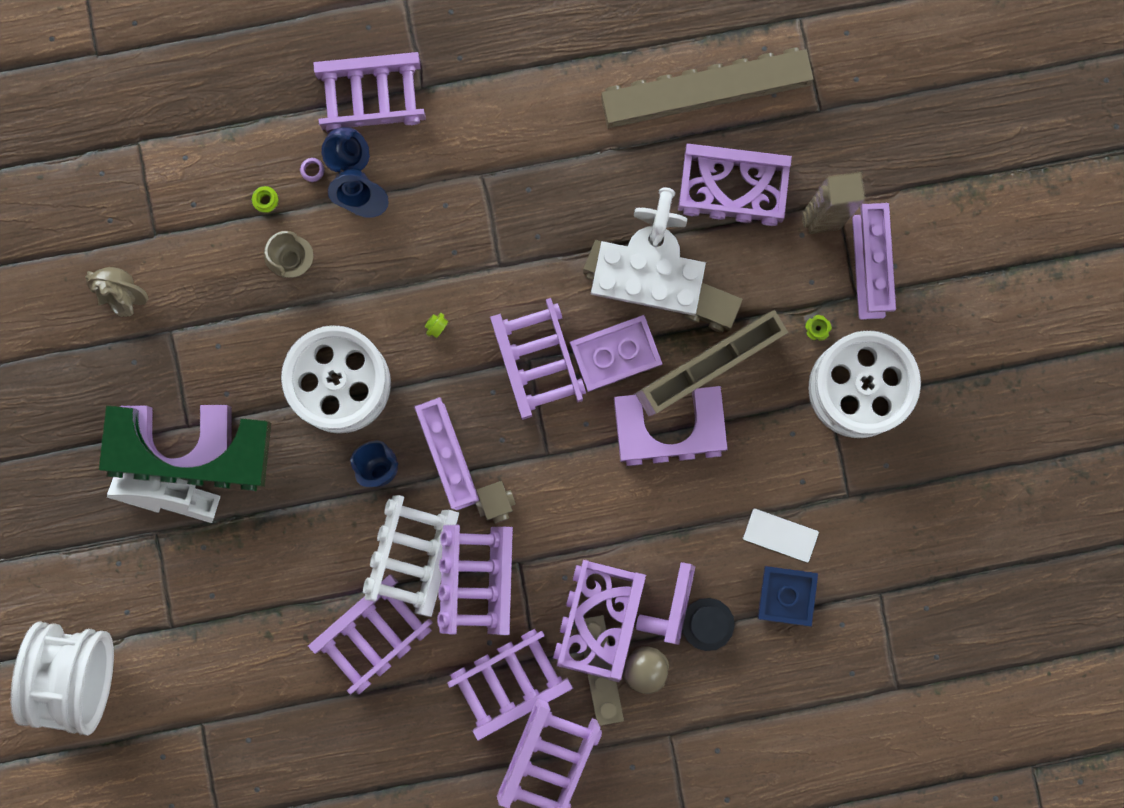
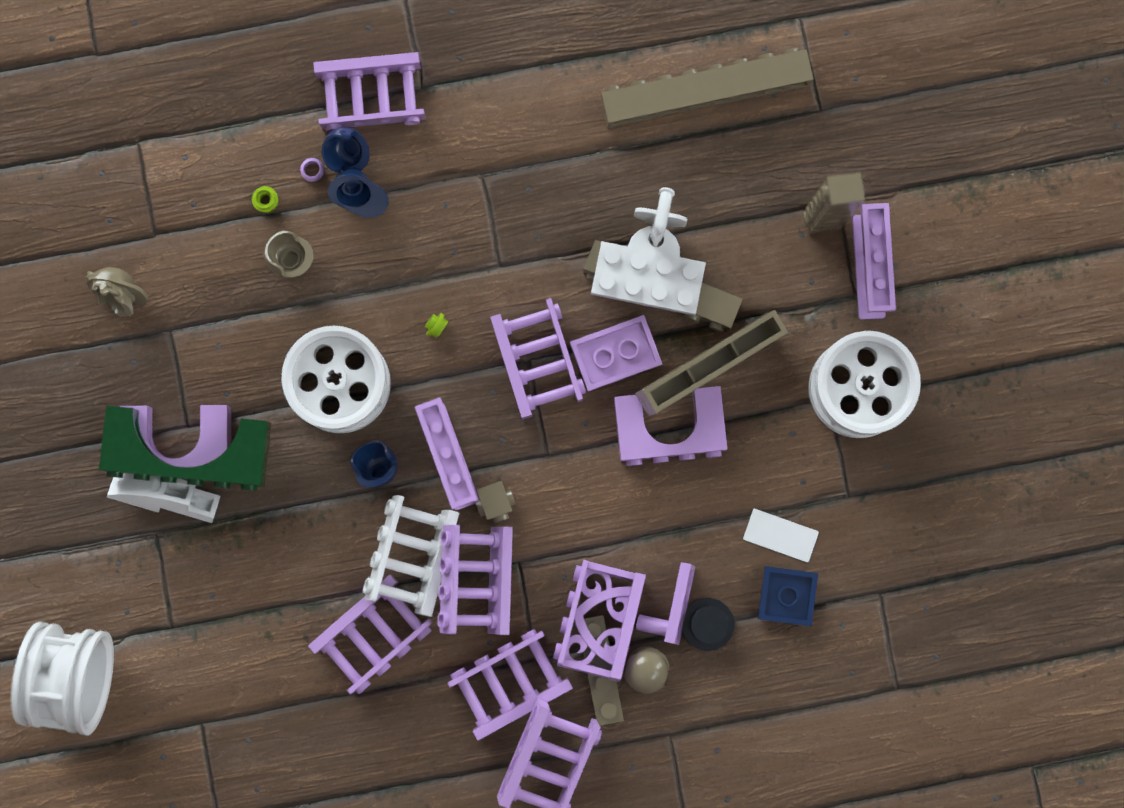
(765, 164): lavender fence -> none
(818, 320): lime plate -> none

